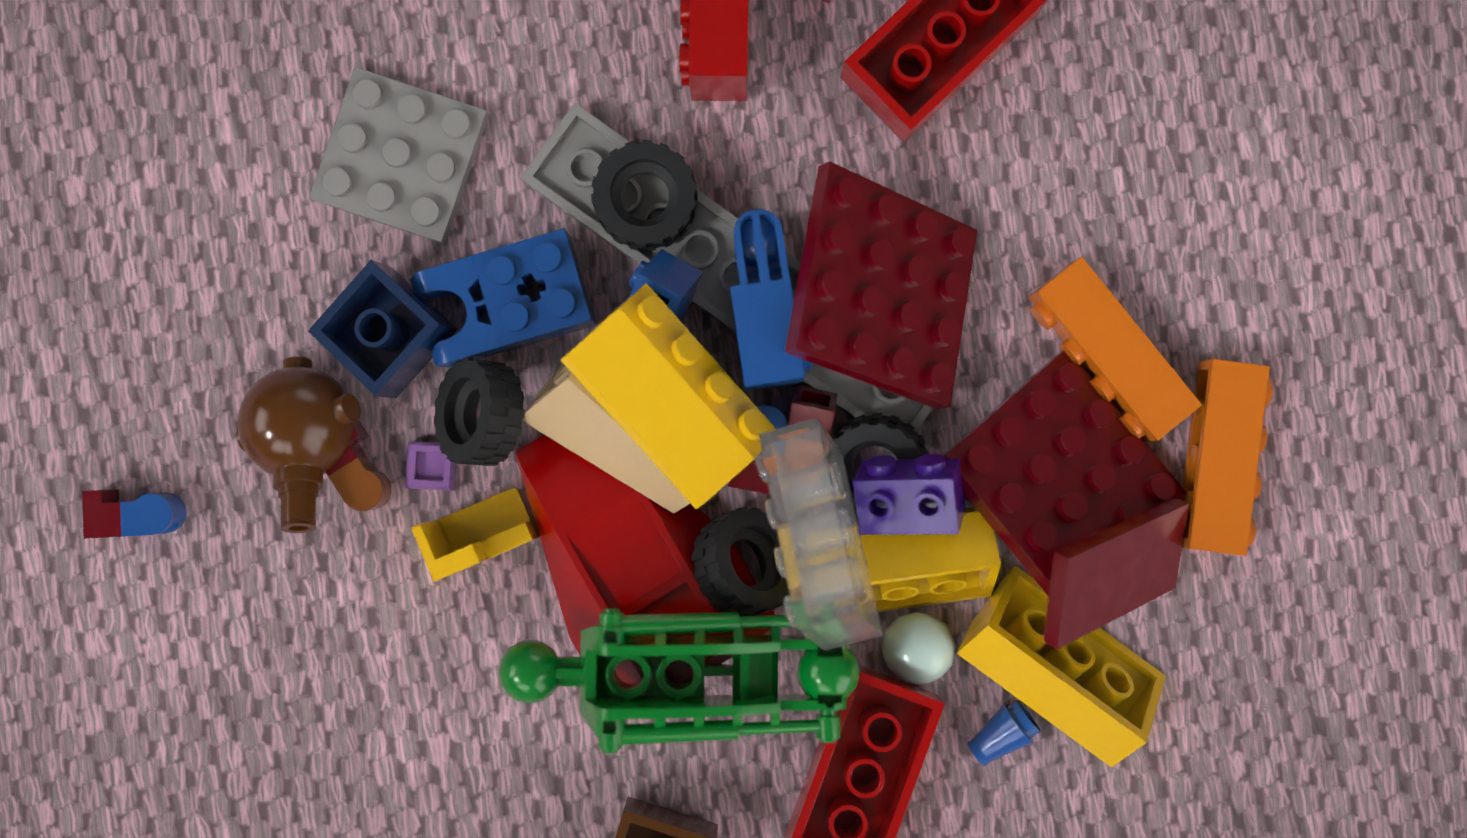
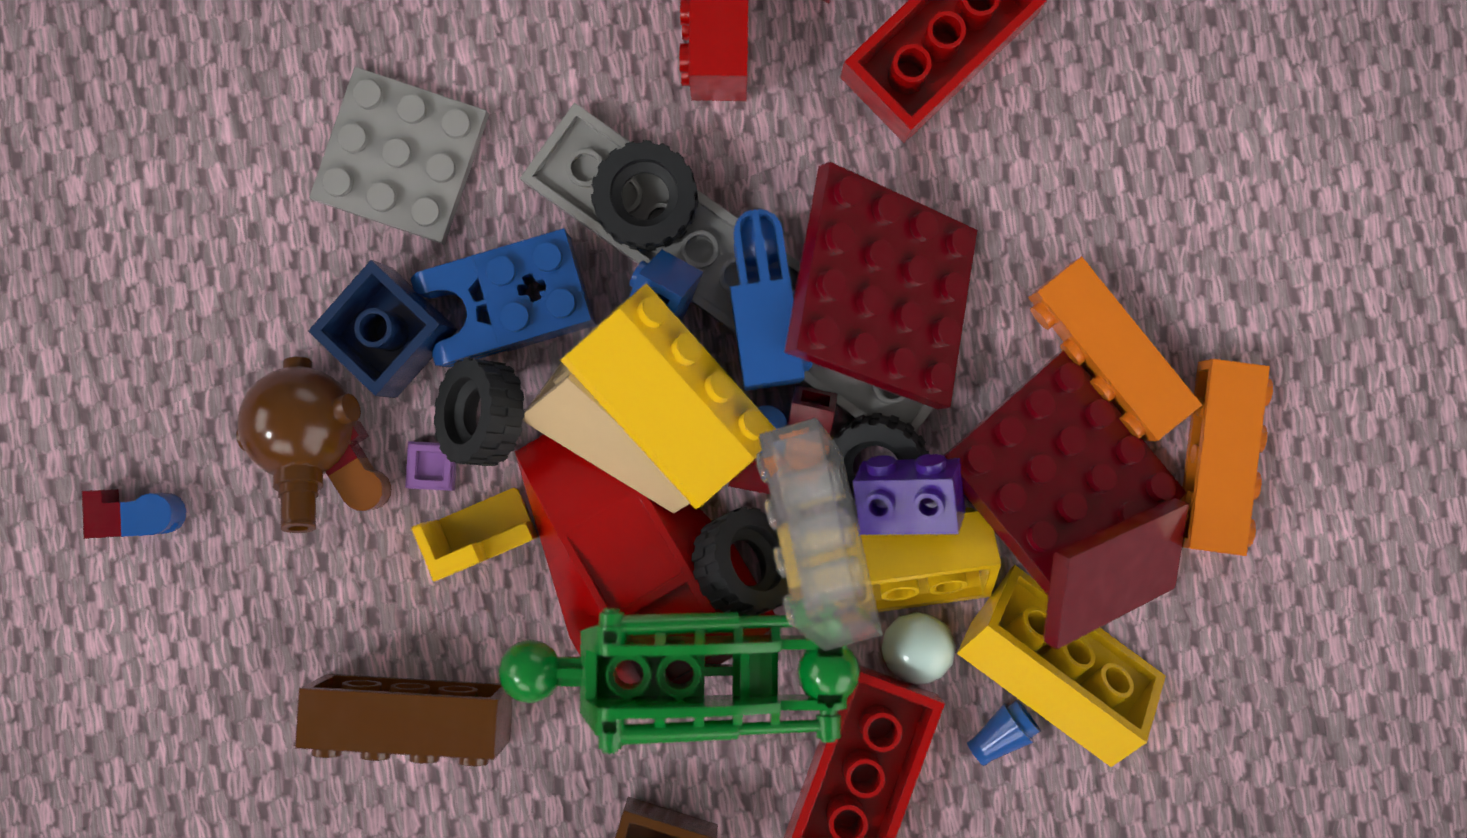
(403, 718): none -> reddish brown brick

